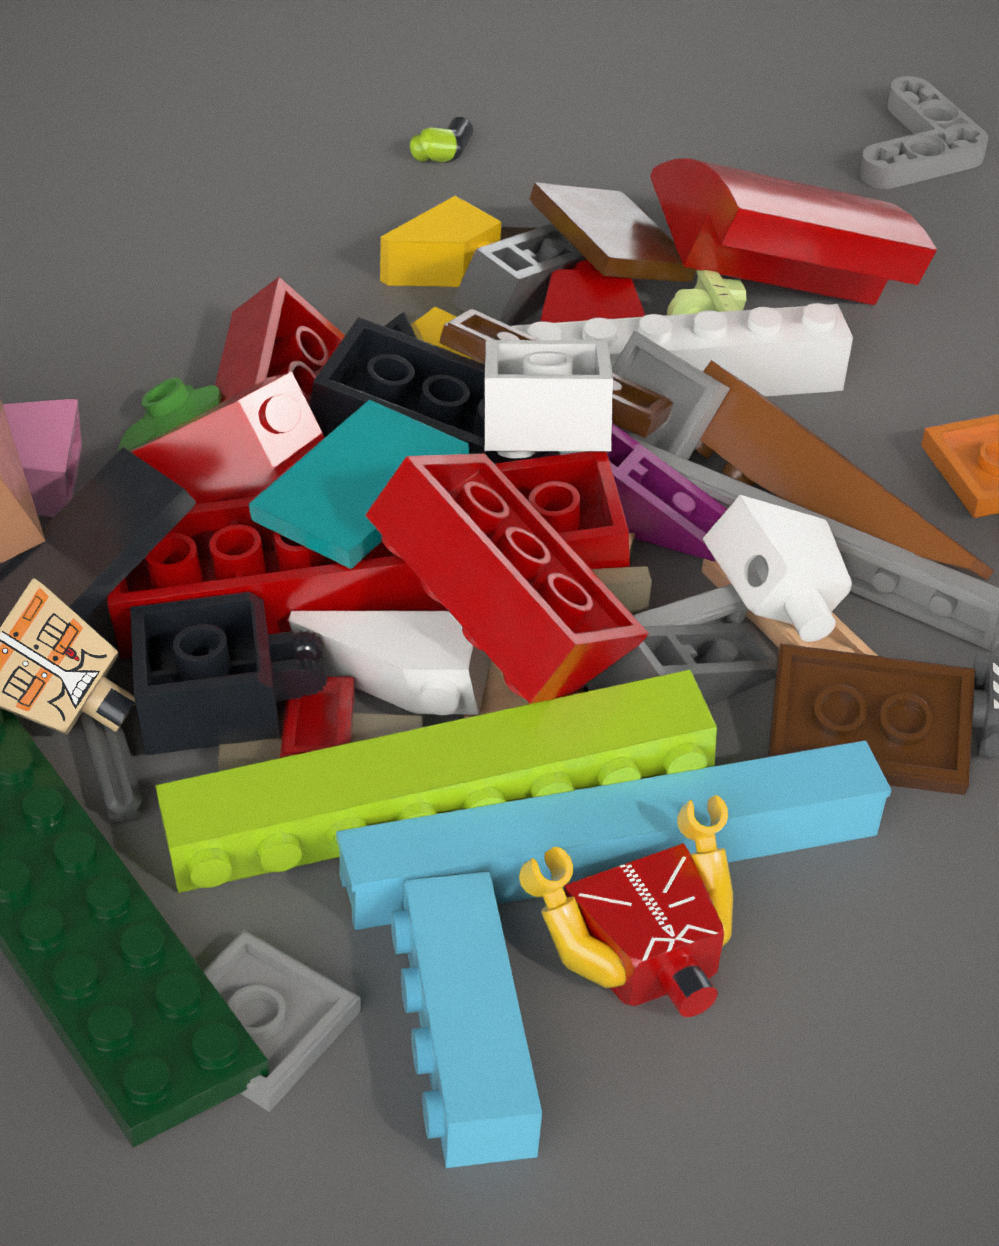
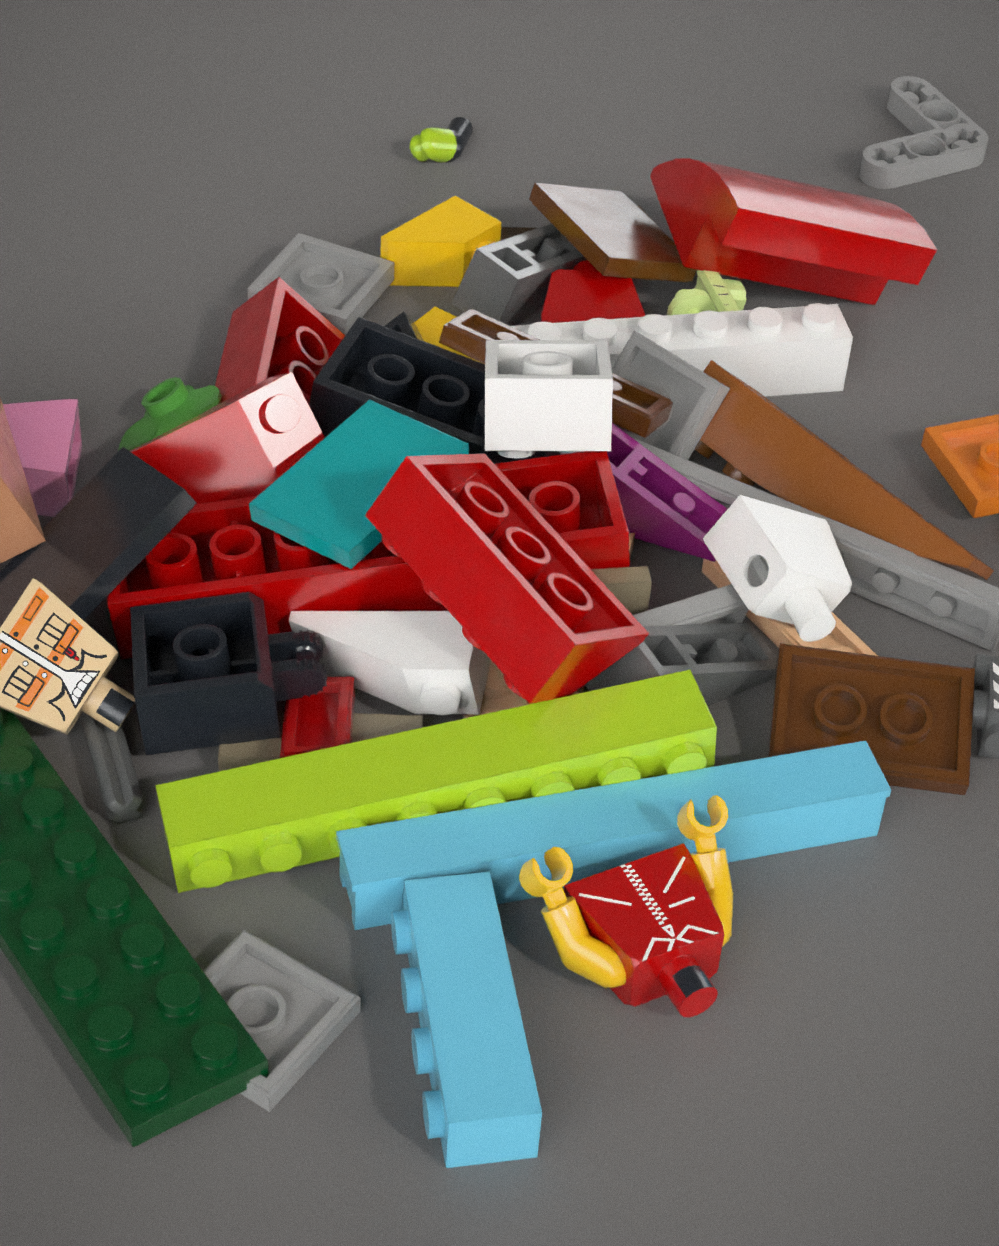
(330, 278): none -> light grey plate

